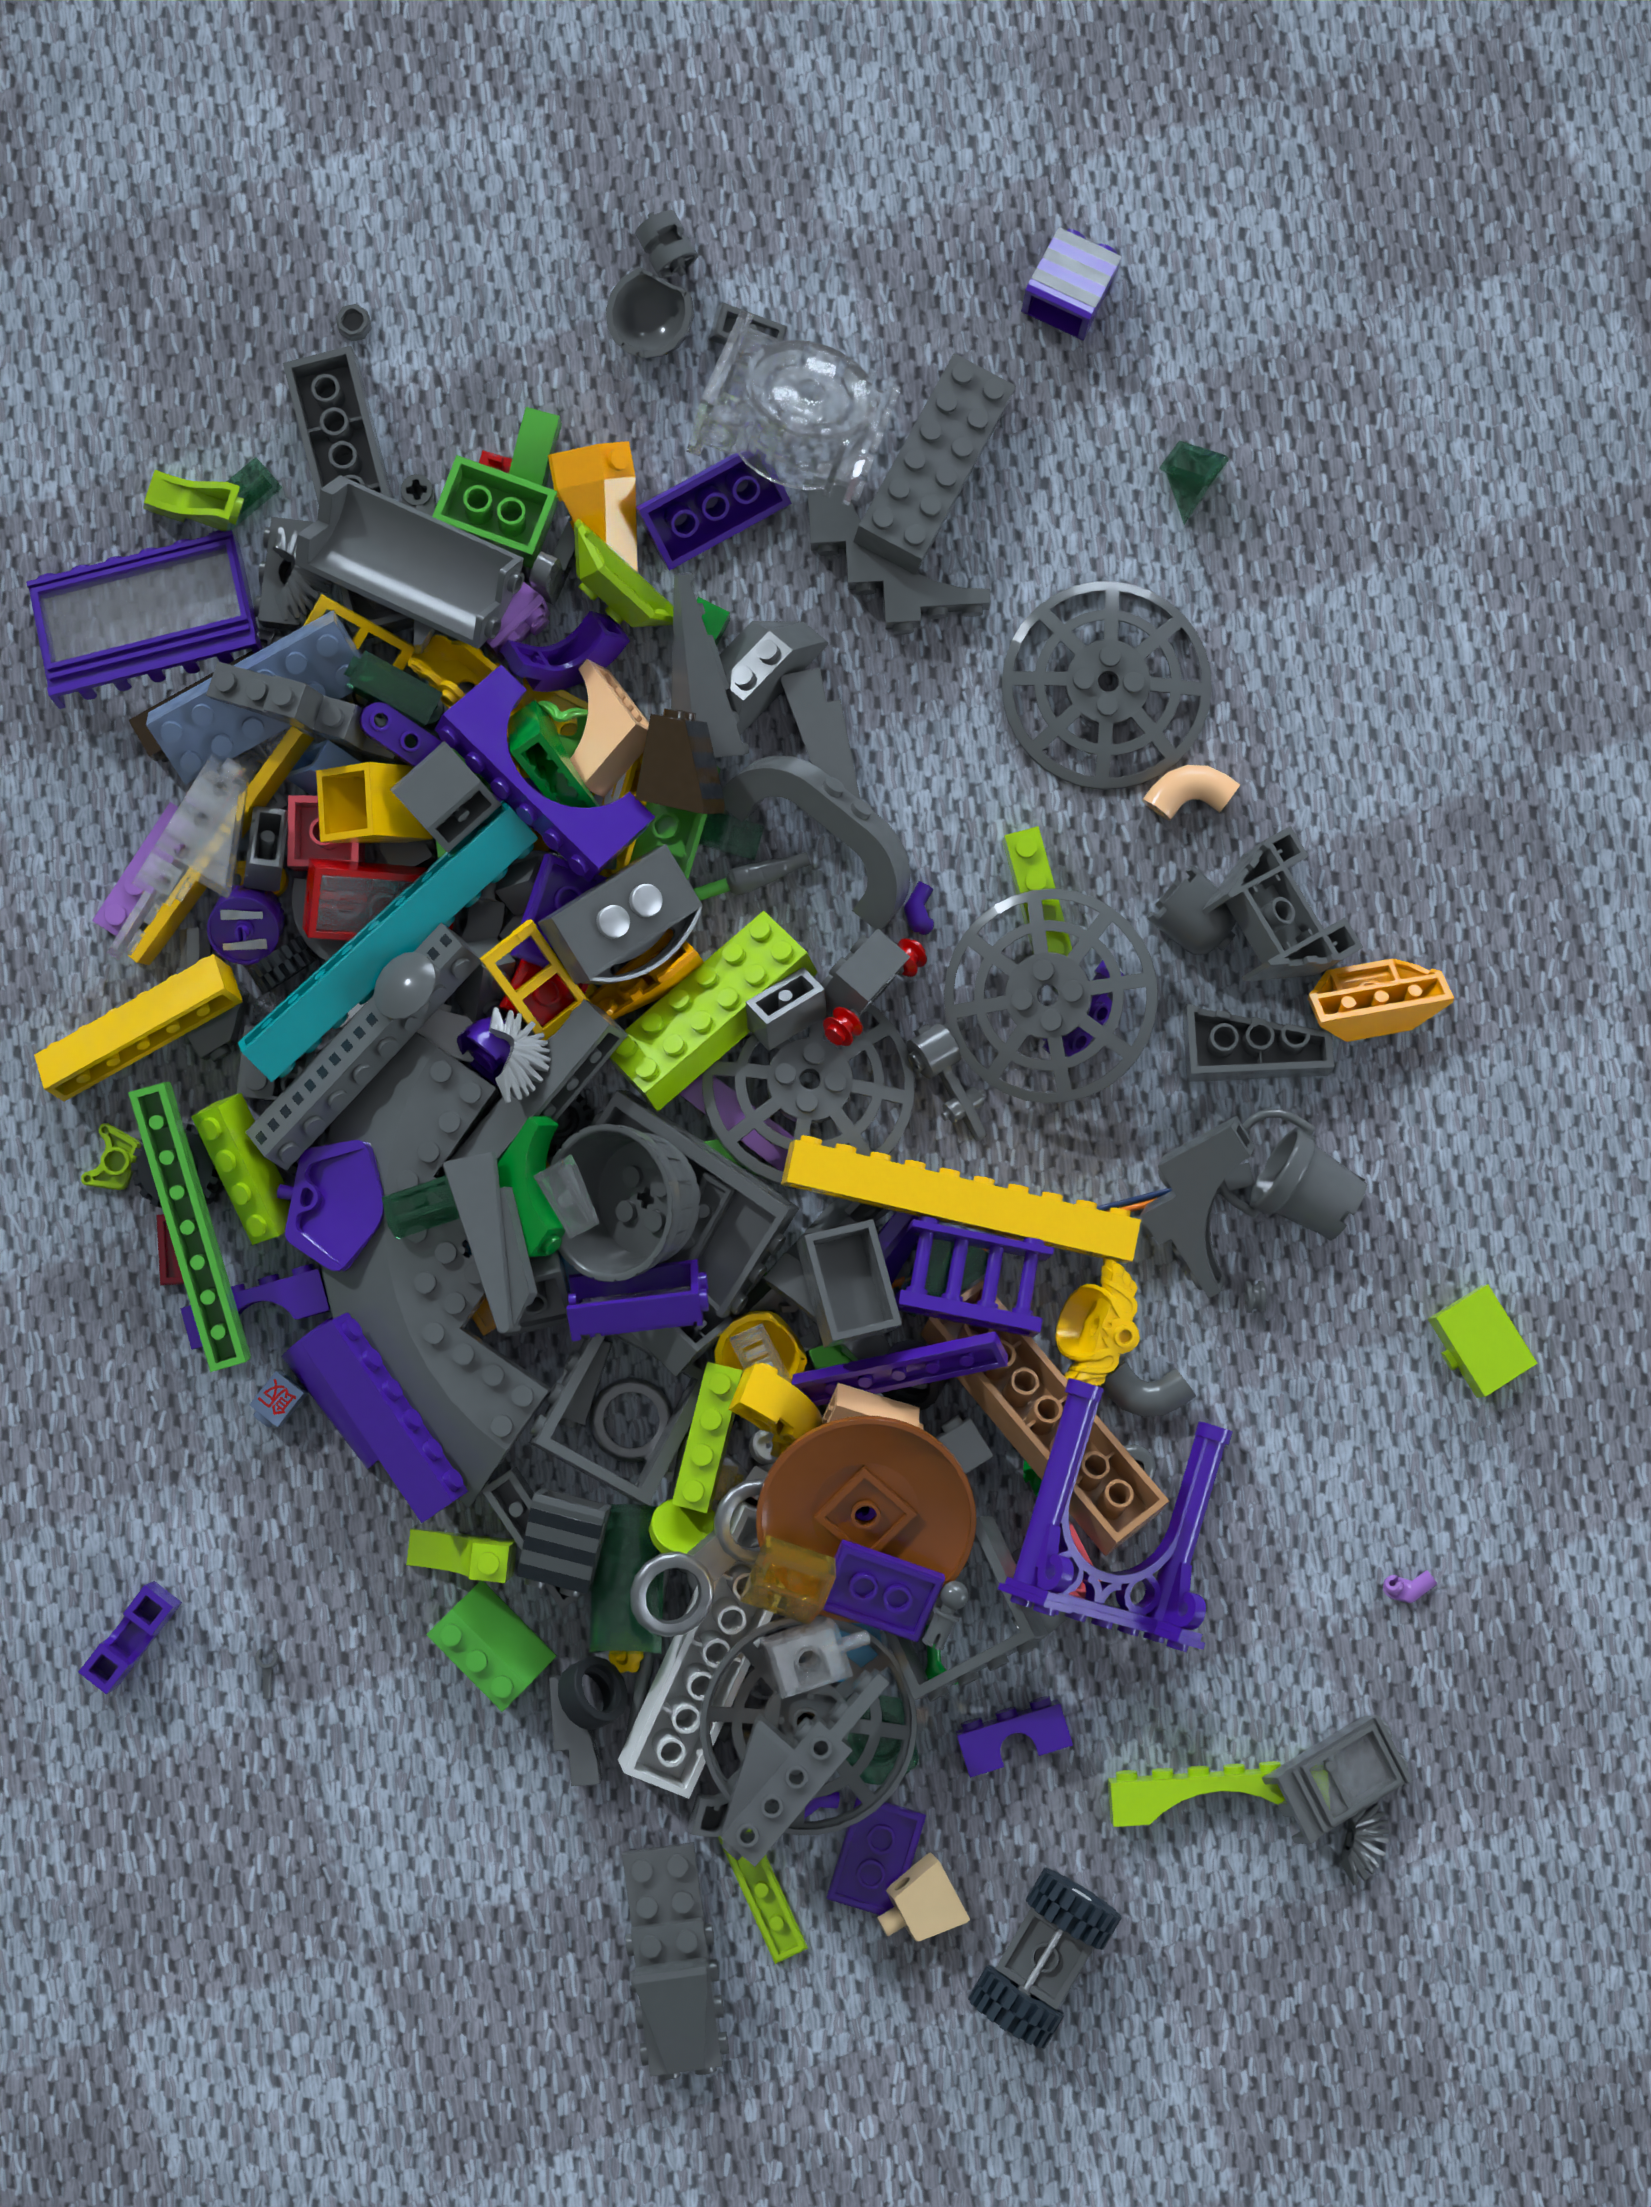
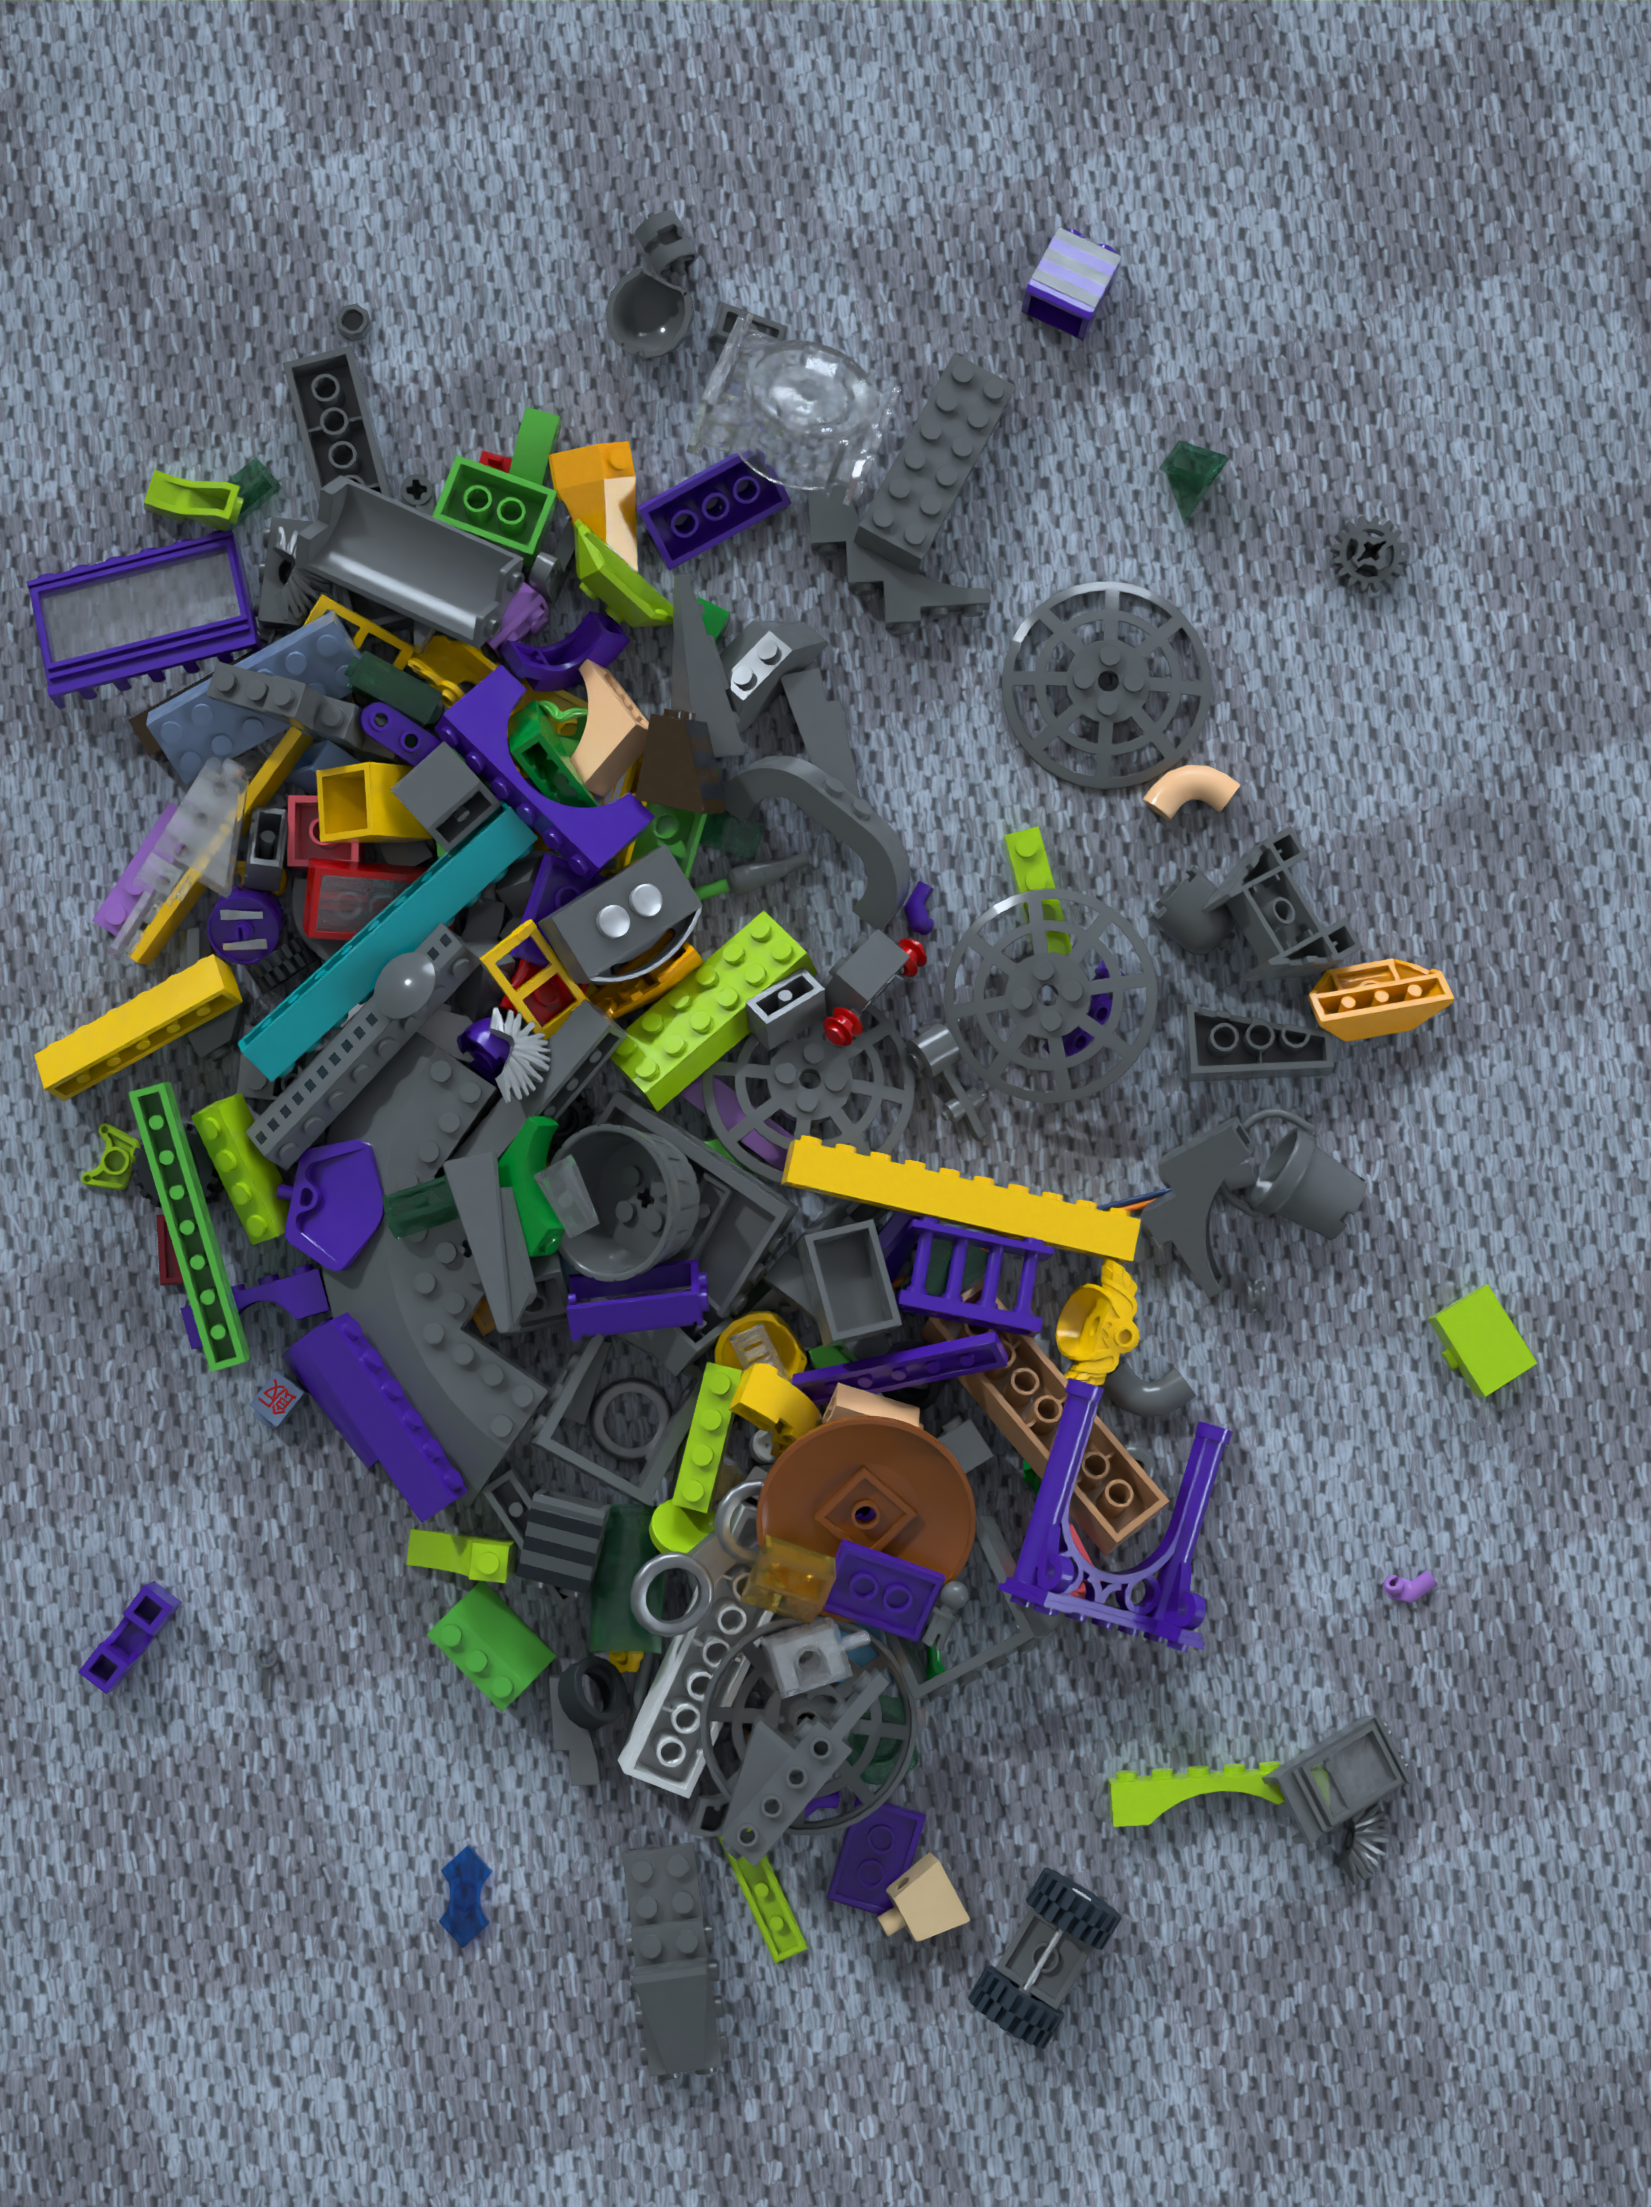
(465, 1912): none -> clear blue tile
(982, 1740): dark purple arch -> none
(1377, 565): none -> dark grey gear

